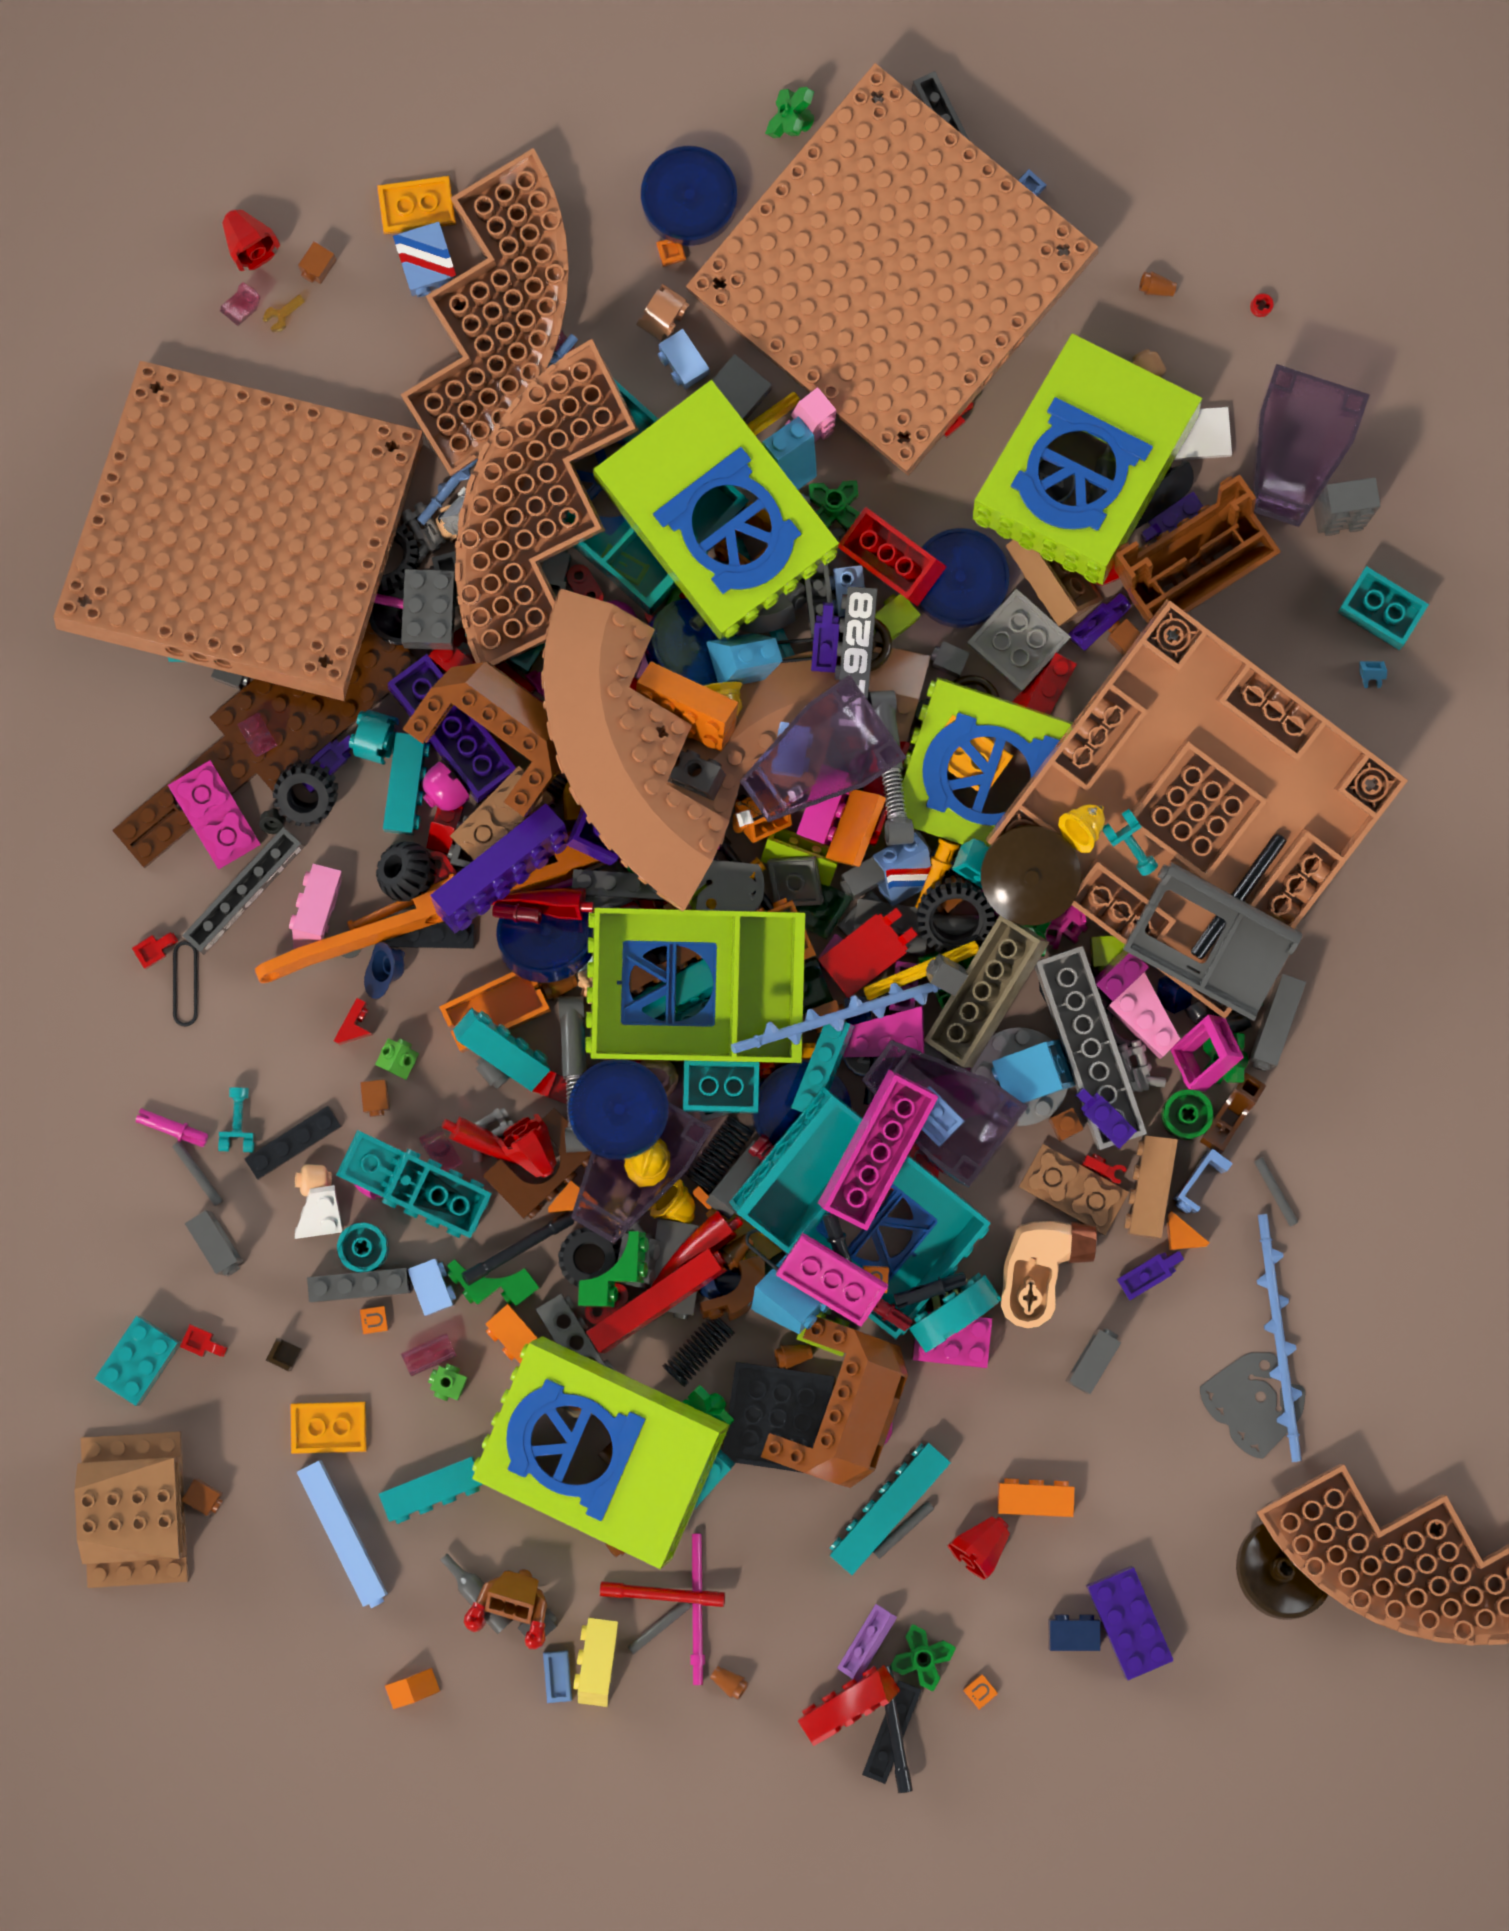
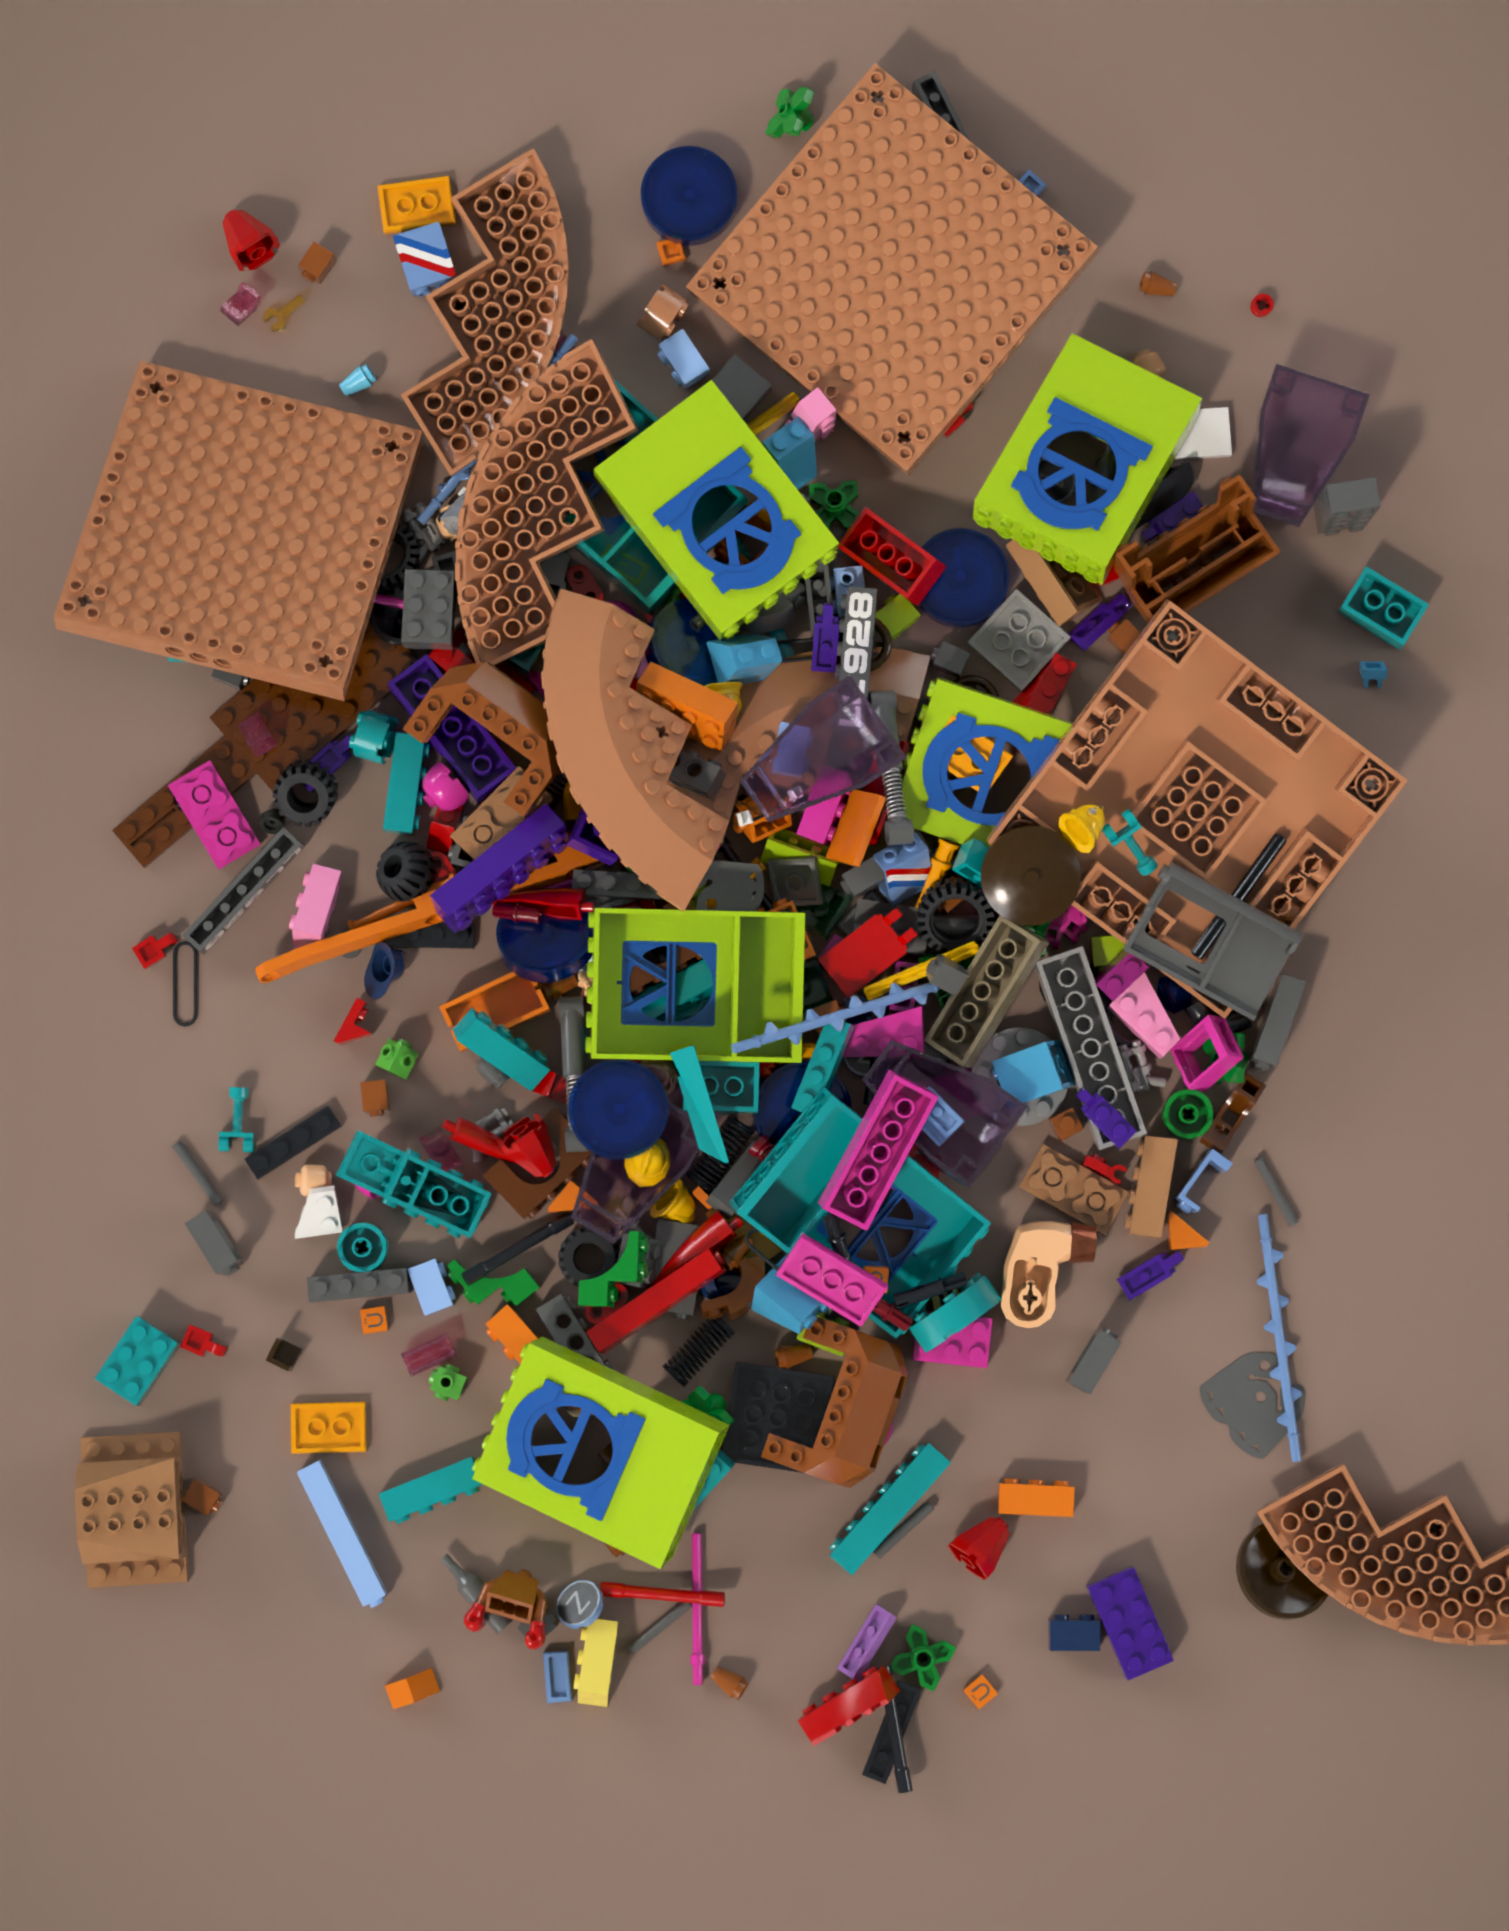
(173, 1128): dark pink axle -> none
(358, 380): none -> medium azure cone
(579, 1604): none -> tile
(699, 1103): none -> teal wedge

